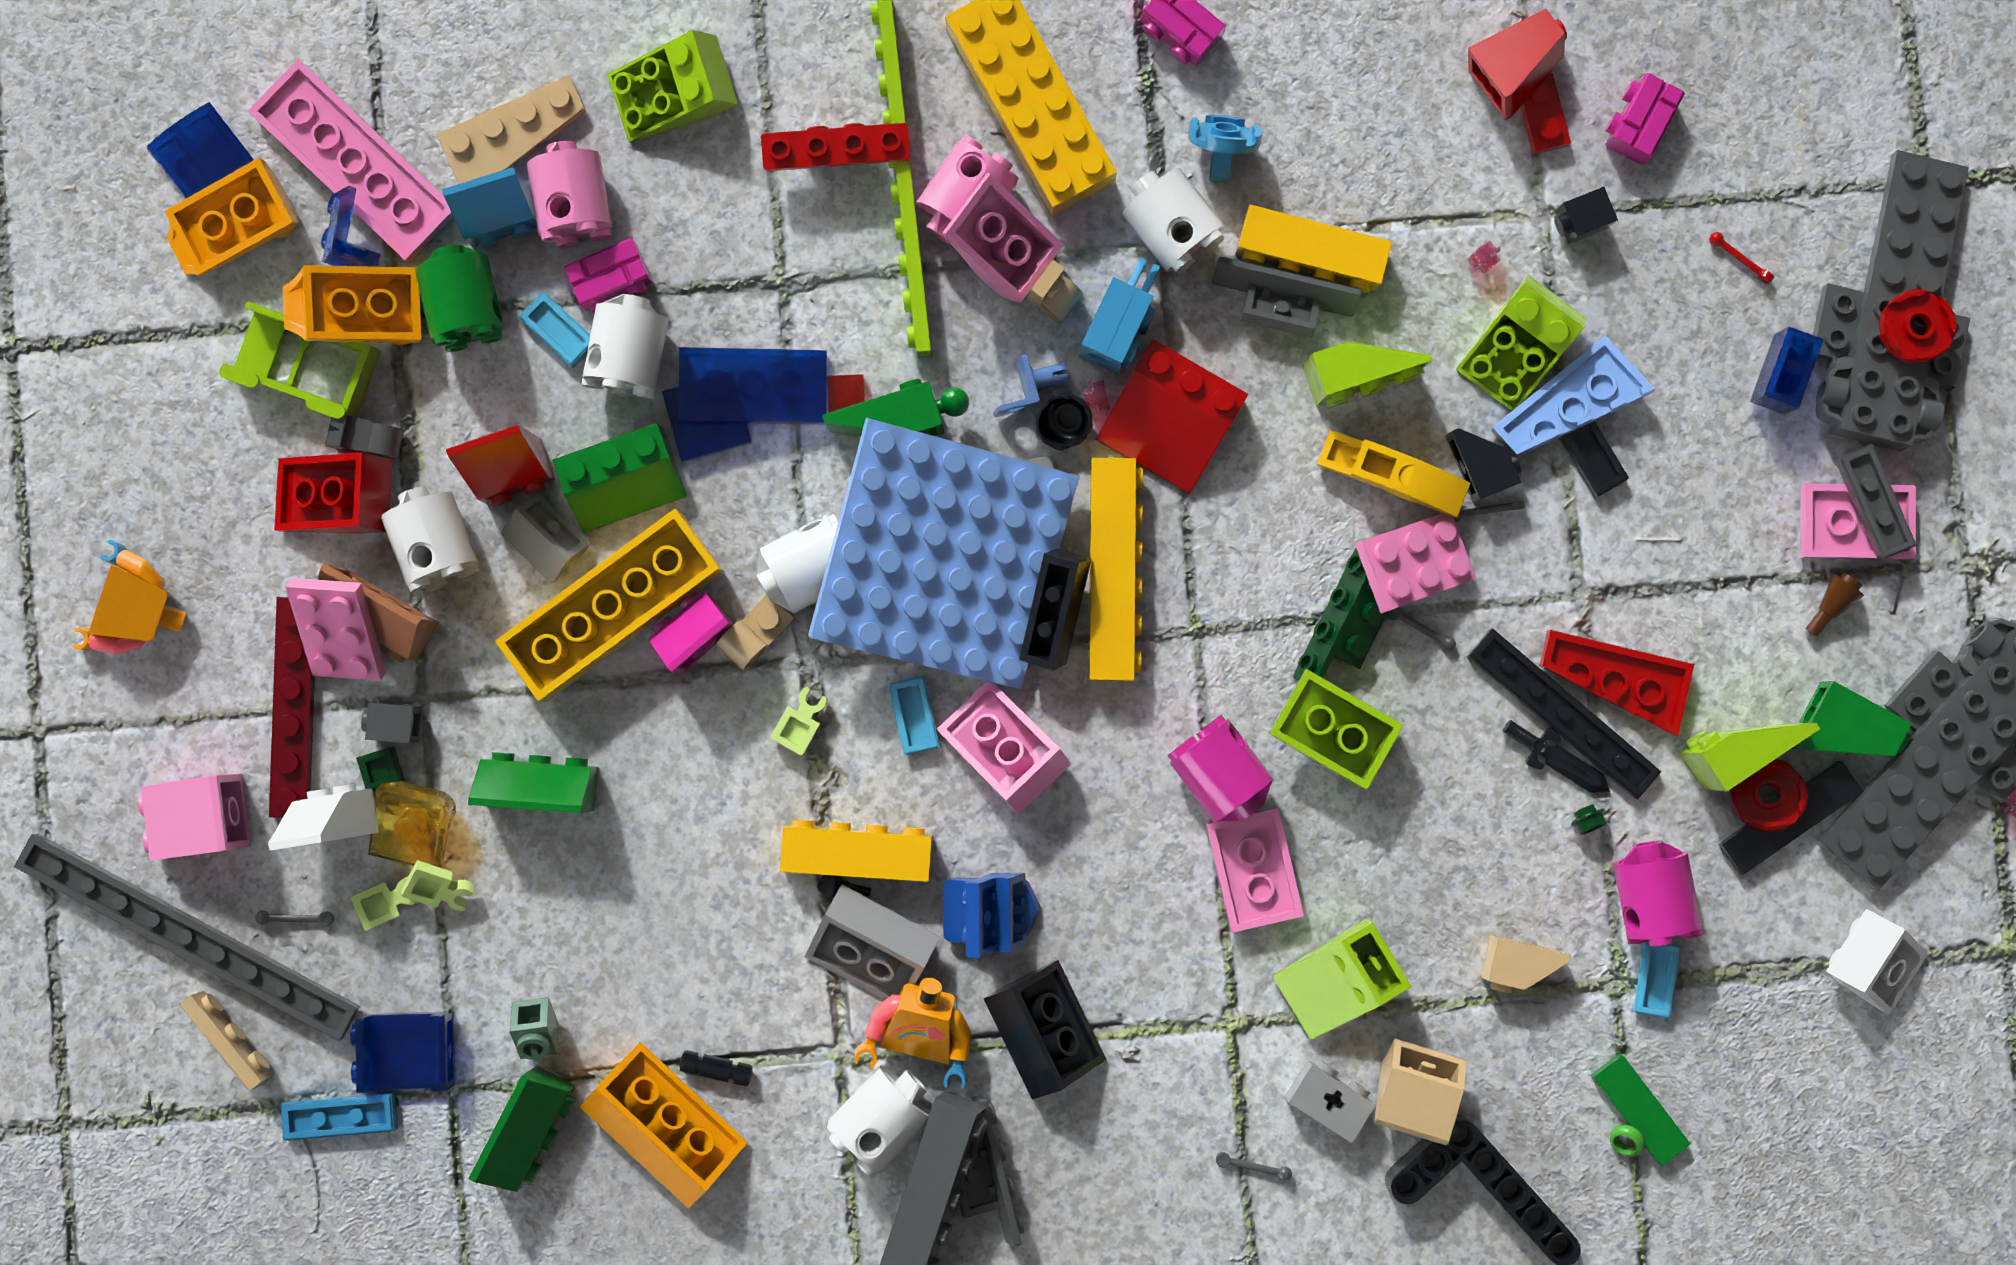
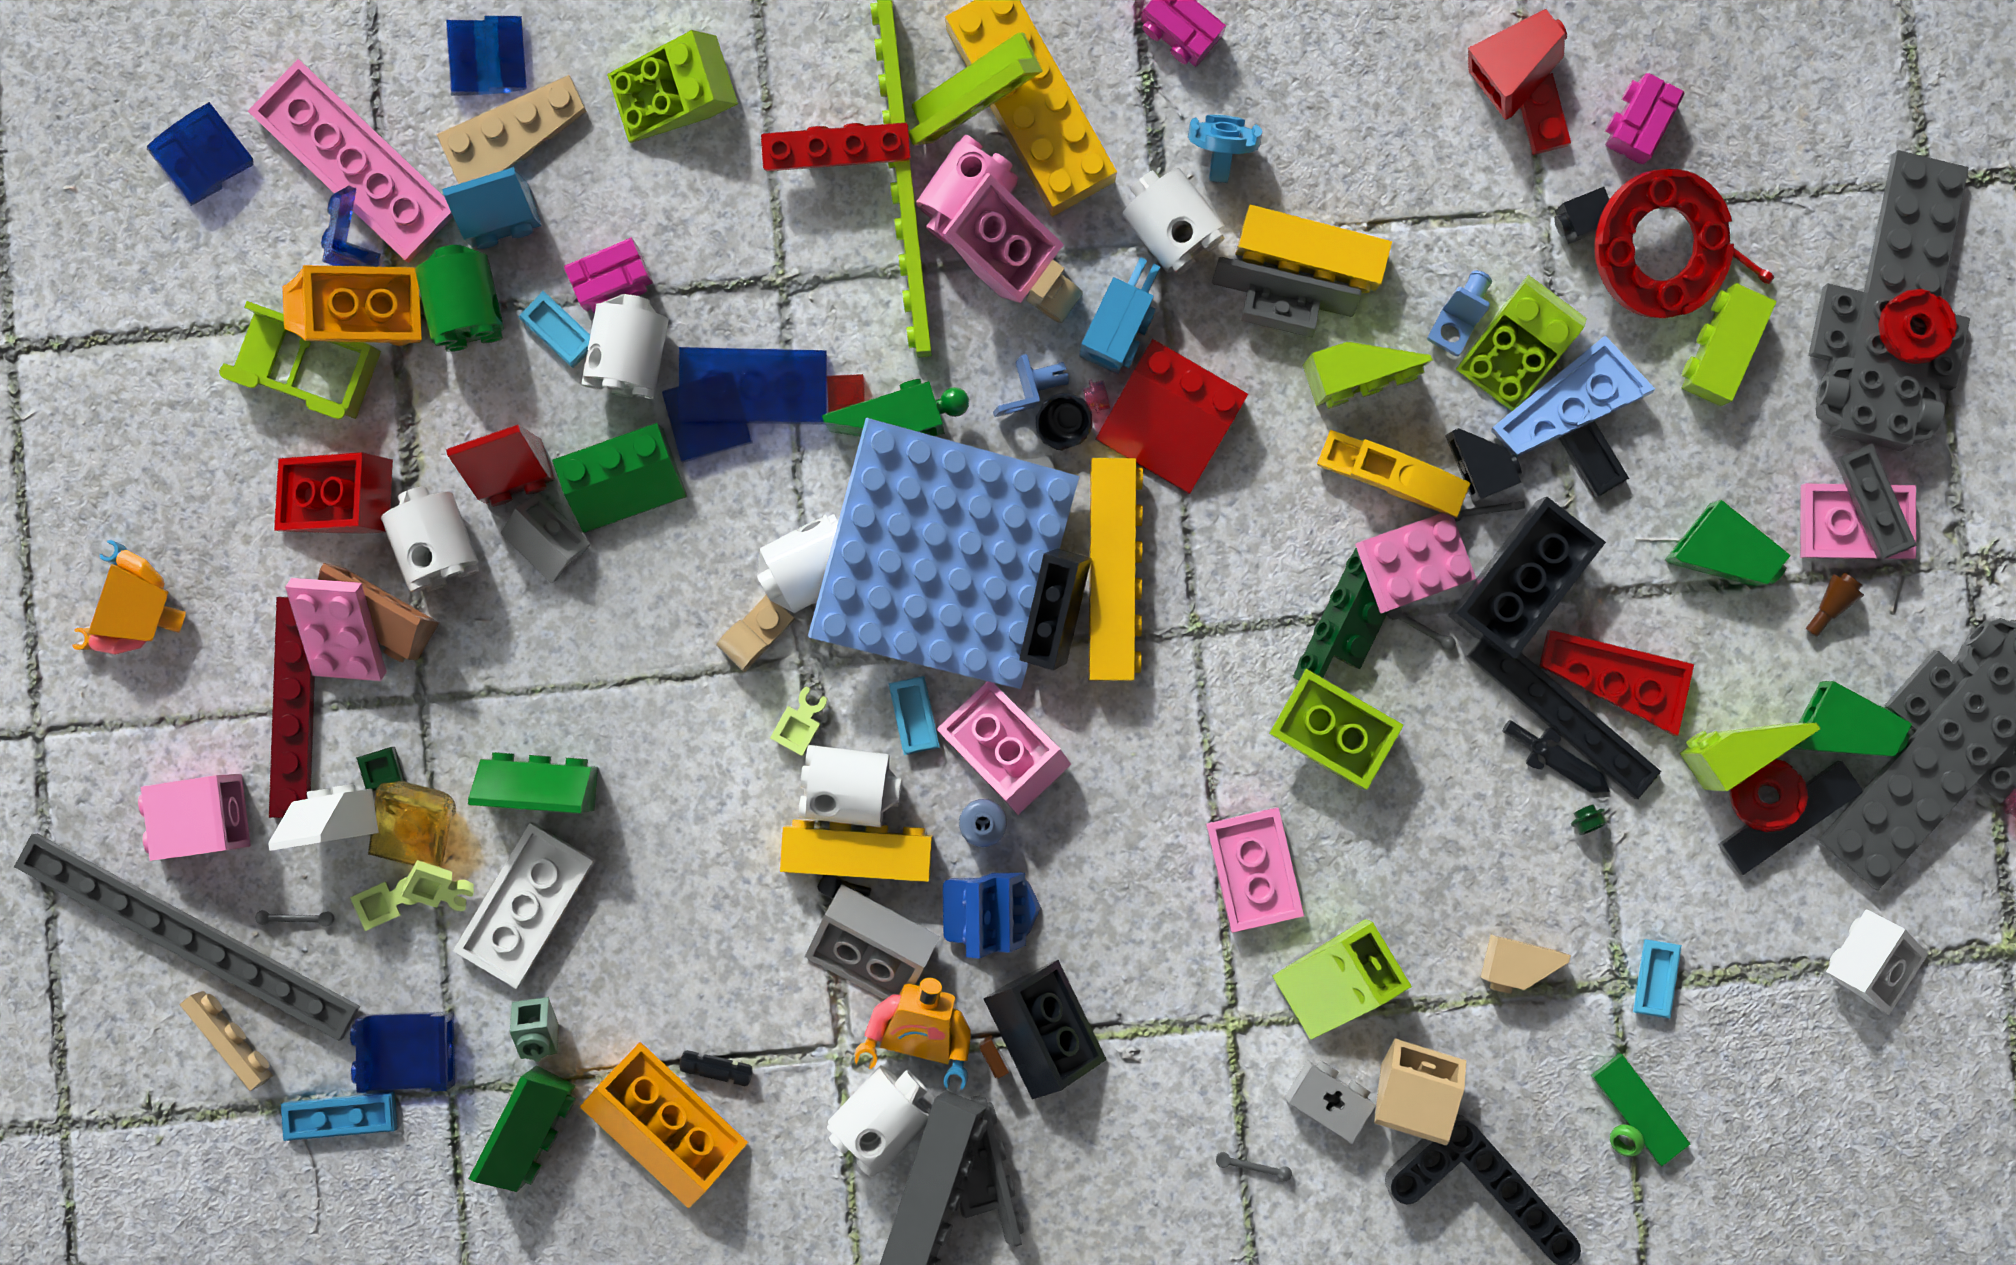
(229, 219): light orange slope -> none
(364, 436): dark grey leg -> none
(392, 722): dark grey brick -> none
(486, 55): none -> clear blue slope
(524, 905): none -> white plate
(569, 195): bright pink cylinder -> none
(609, 606): yellow brick -> none
(690, 632): dark pink slope -> none
(847, 786): none -> white cylinder
(974, 89): none -> lime panel
(994, 815): none -> sand blue head
(994, 1057): none -> reddish brown tile
(1222, 772): dark pink cylinder -> none
(1463, 312): none -> medium blue bracket
(1484, 257): clear pink plate -> none
(1527, 578): none -> black slope
(1657, 894): dark pink cylinder -> none
(1711, 253): none -> red plate
(1727, 344): none -> lime brick
(1729, 548): none -> green slope
(1786, 370): clear blue brick -> none

